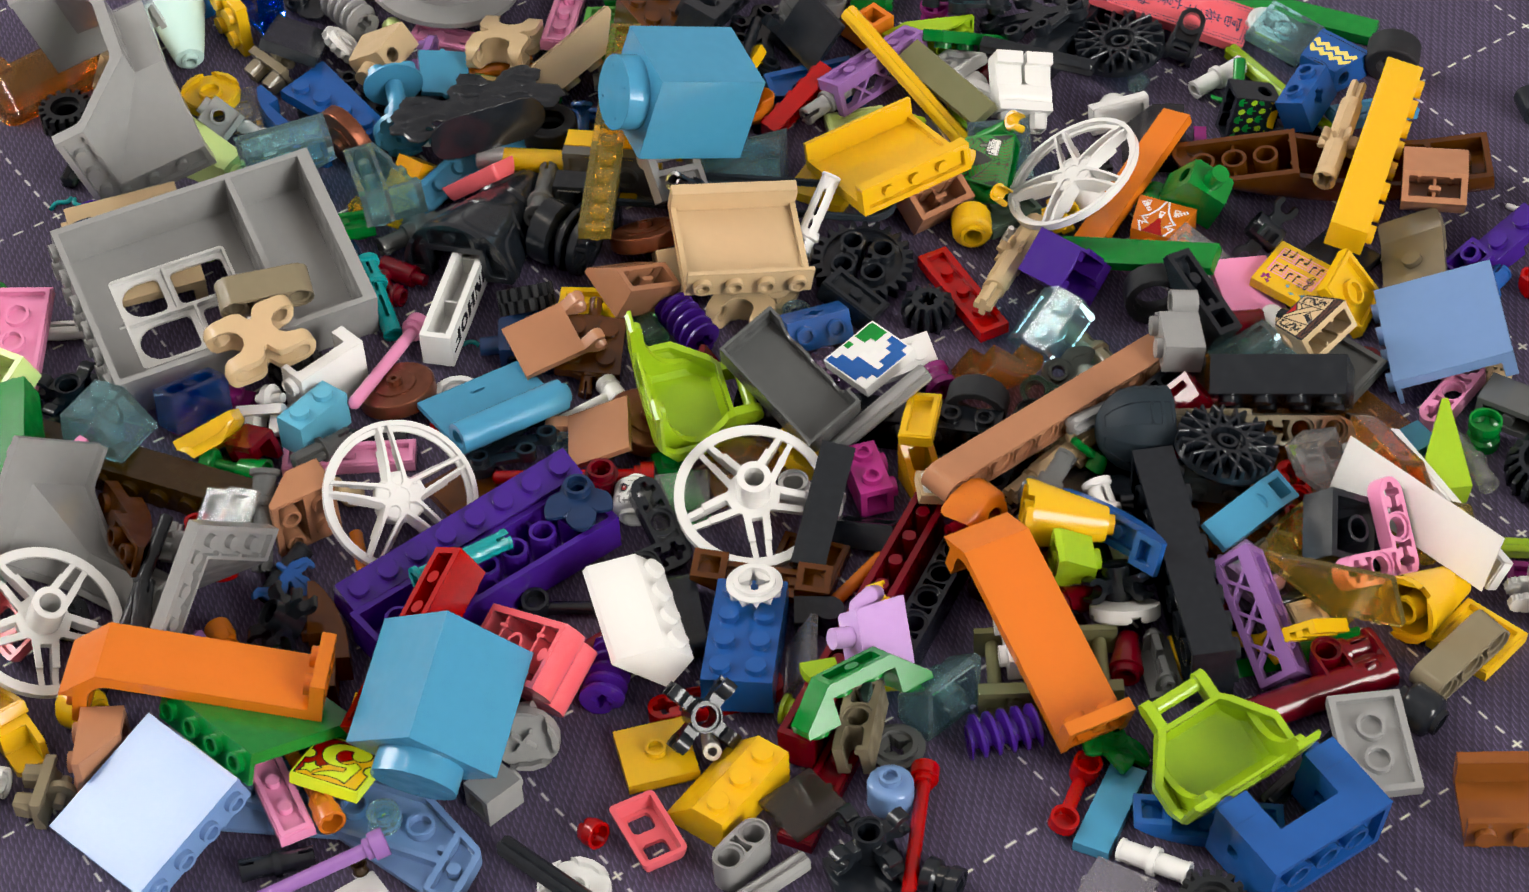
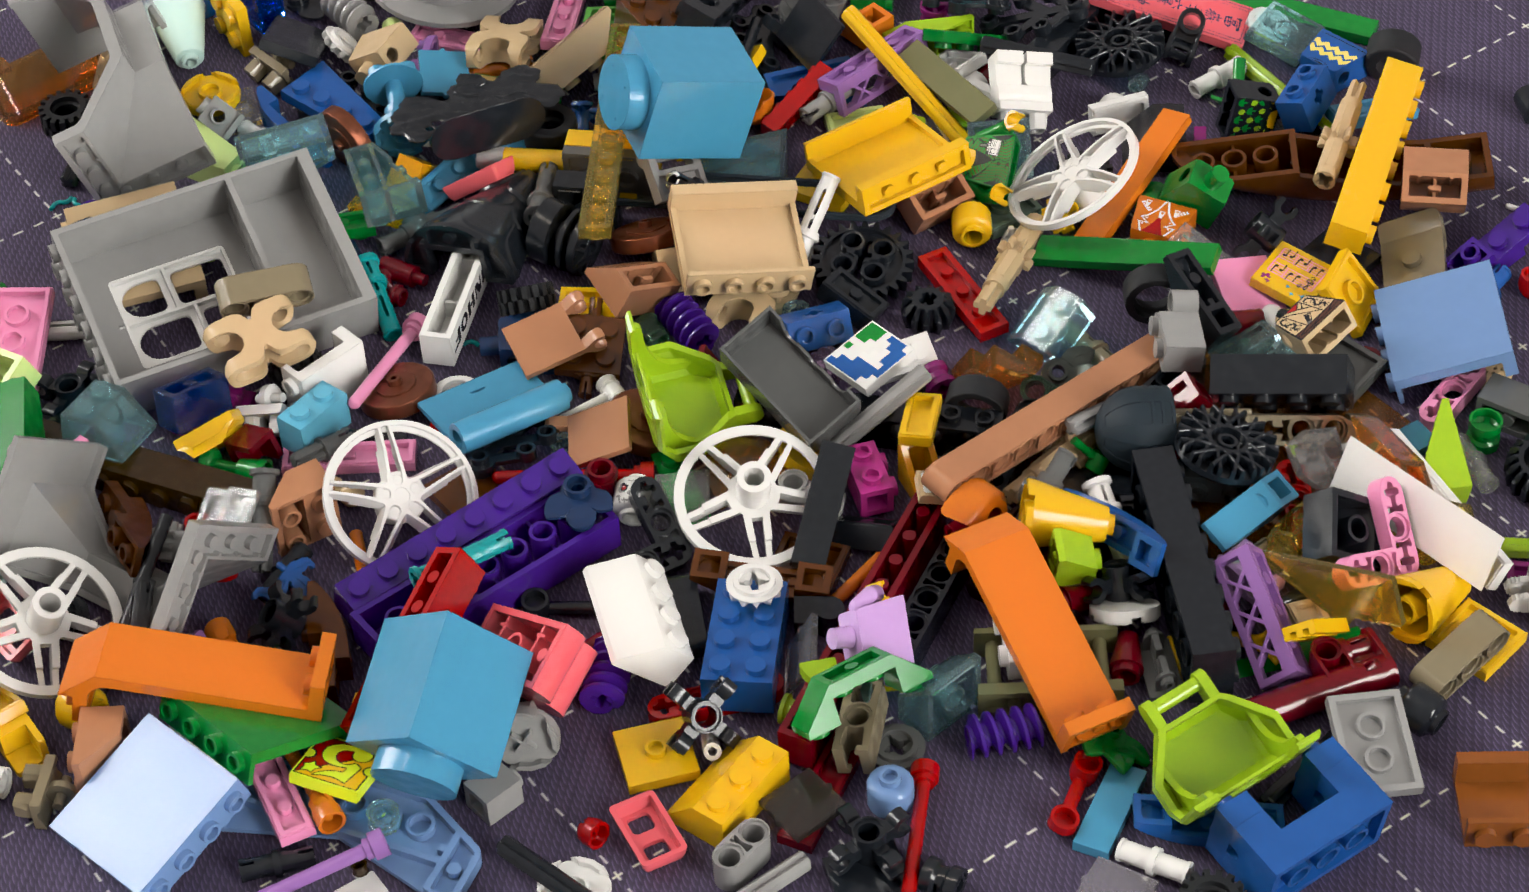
(1064, 264): dark purple piece -> none

